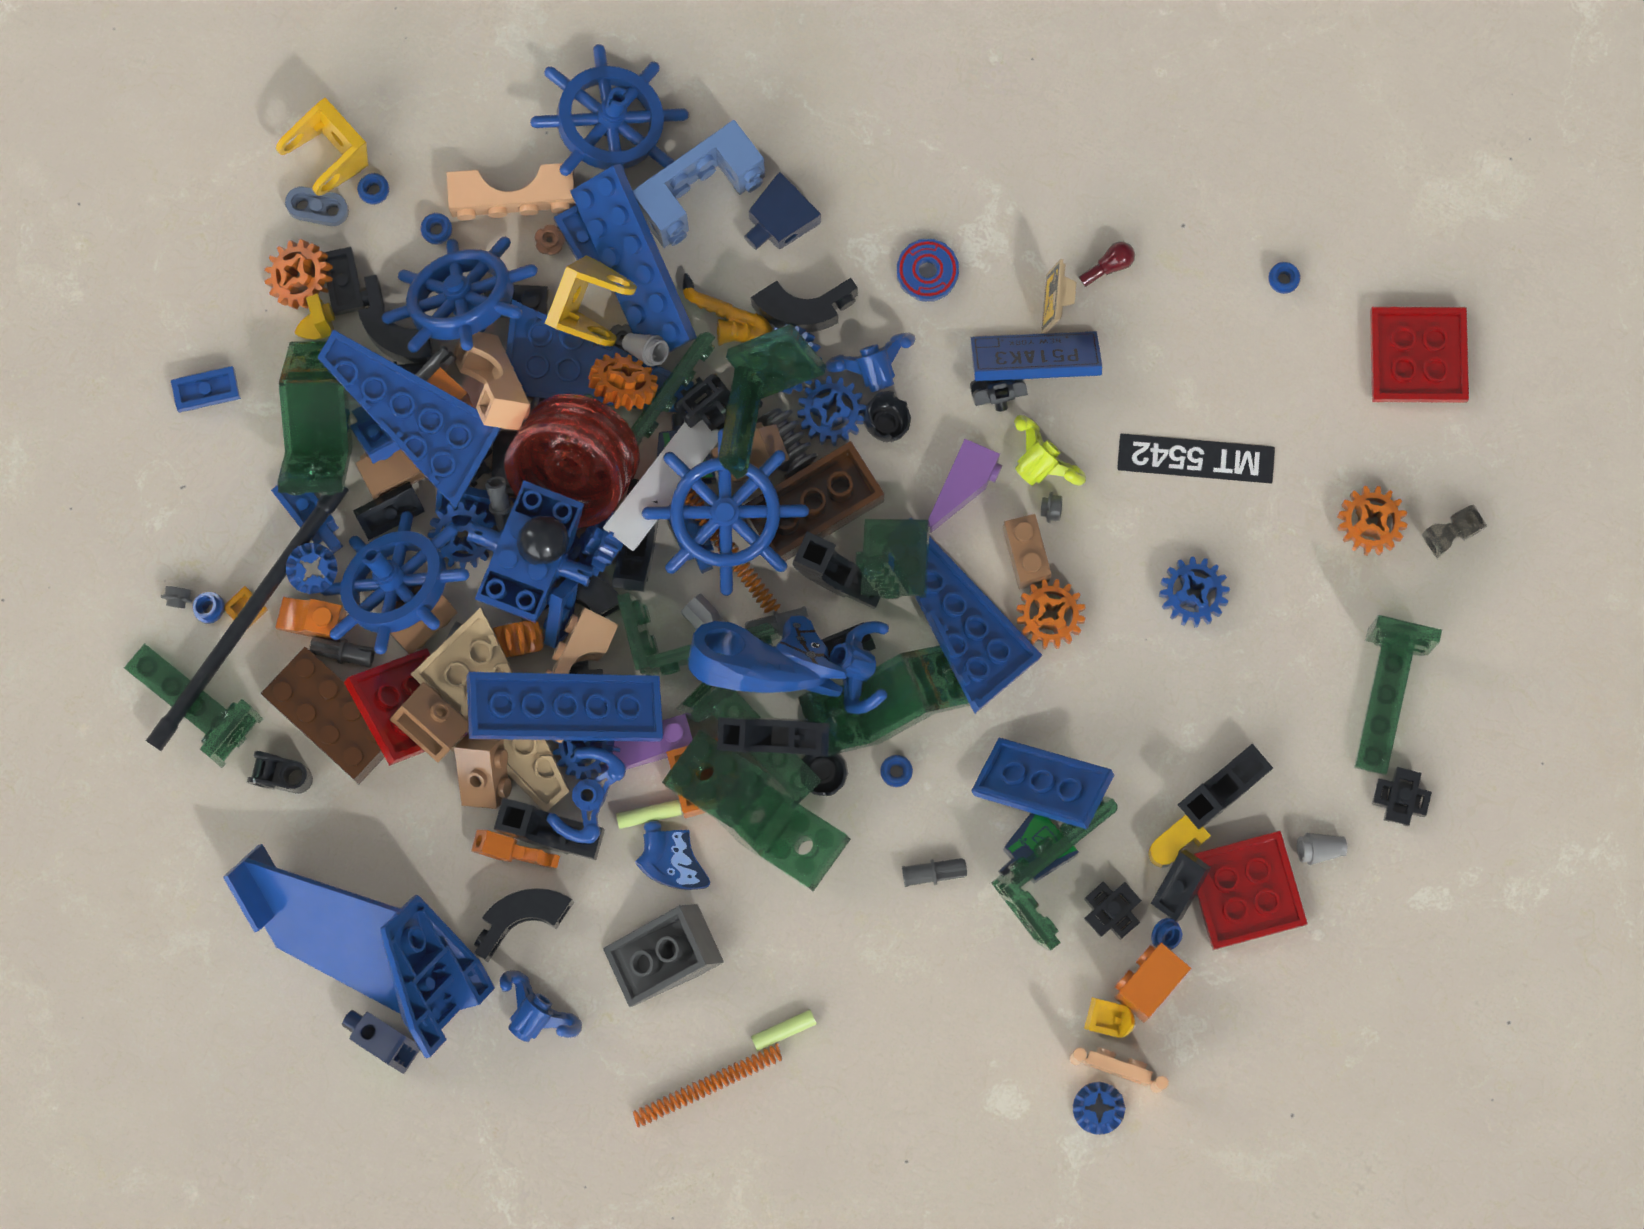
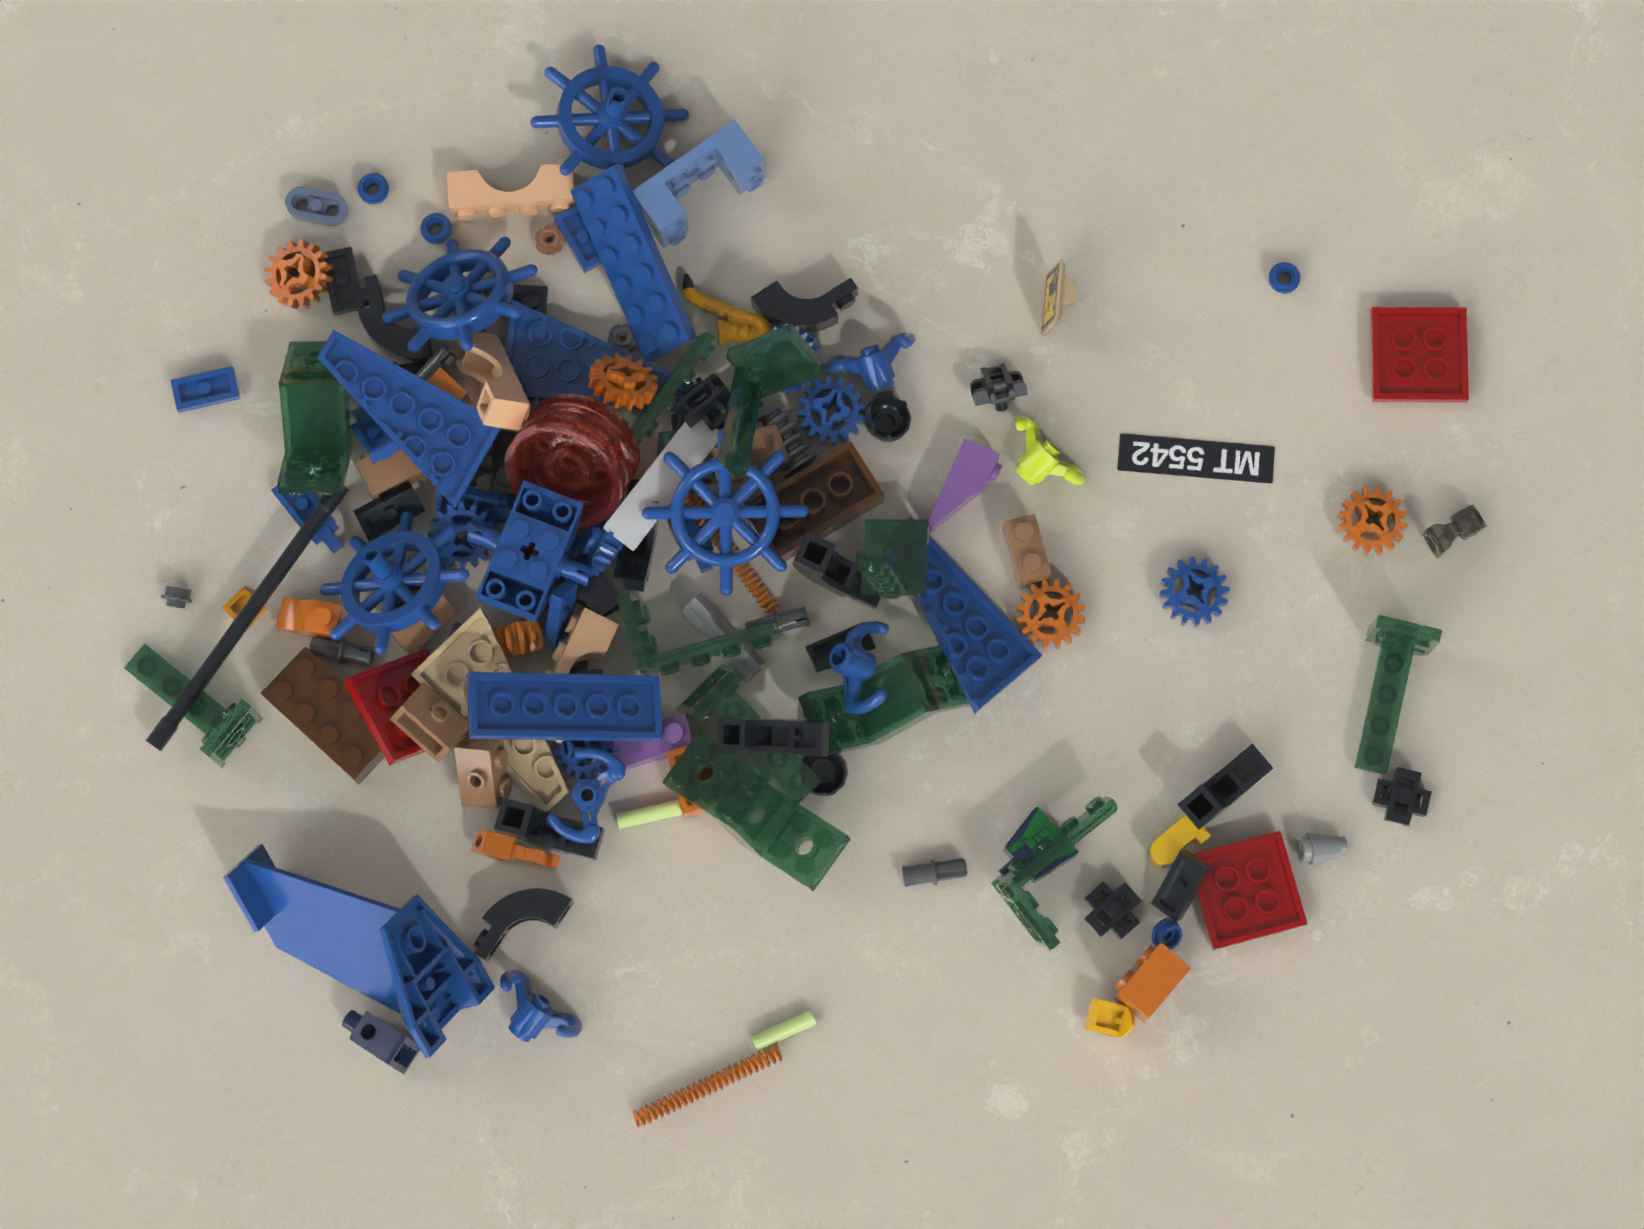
(201, 604): blue plate -> none
(274, 771): black piece -> none
(308, 553): blue gear -> none
(319, 321): yellow plate -> none
(327, 120): yellow hose -> none
(500, 503): dark grey axle -> none
(542, 540): black hair -> none
(570, 293): yellow hose -> none
(647, 348): light grey cone -> none
(663, 954): dark grey slope -> none
(670, 859): blue arm -> none
(754, 666): blue animal -> none
(781, 215): dark blue torso -> none
(896, 760): blue plate -> none
(930, 252): blue tile -> none
(1036, 356): blue tile -> none
(1043, 783): blue tile -> none
(1051, 507): dark grey plate -> none
(1110, 1119): blue gear -> none
(1117, 258): dark red piece -> none
(1132, 1070): light nougat plate -> none

